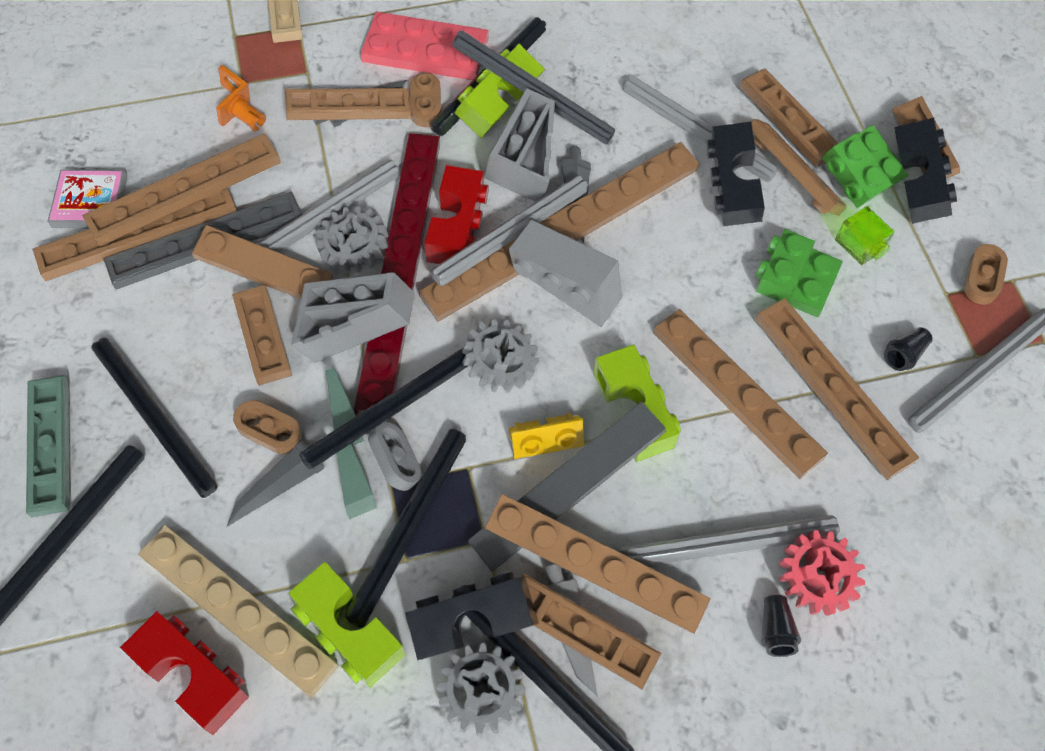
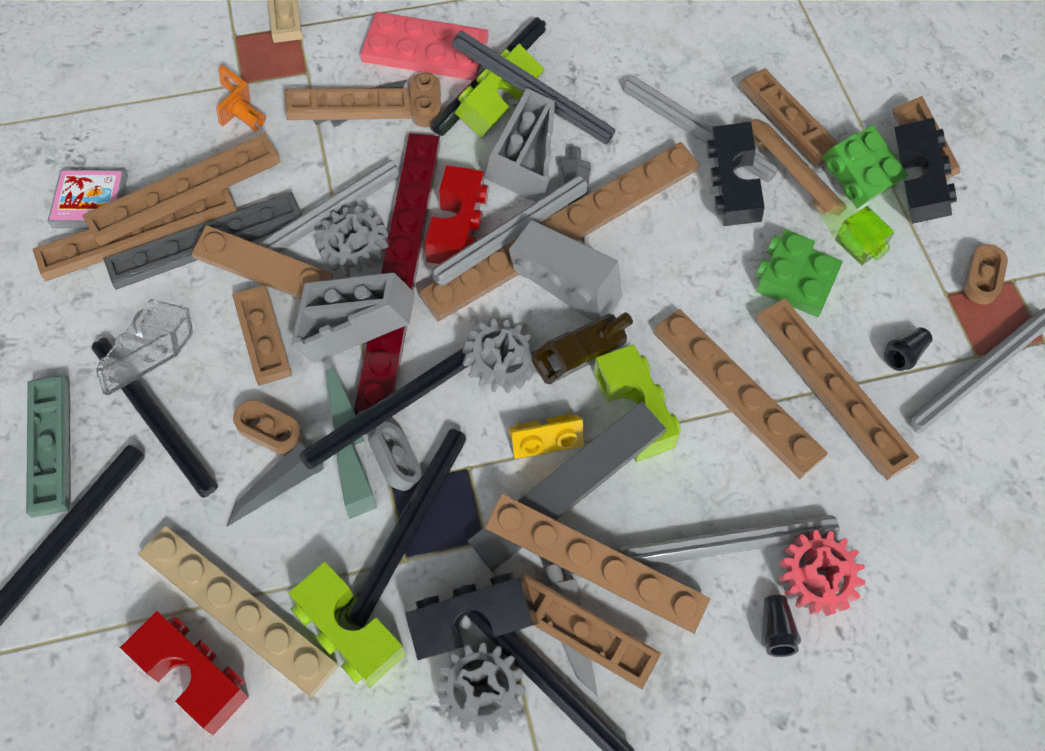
(149, 341): none -> clear slope
(581, 346): none -> dark brown piece

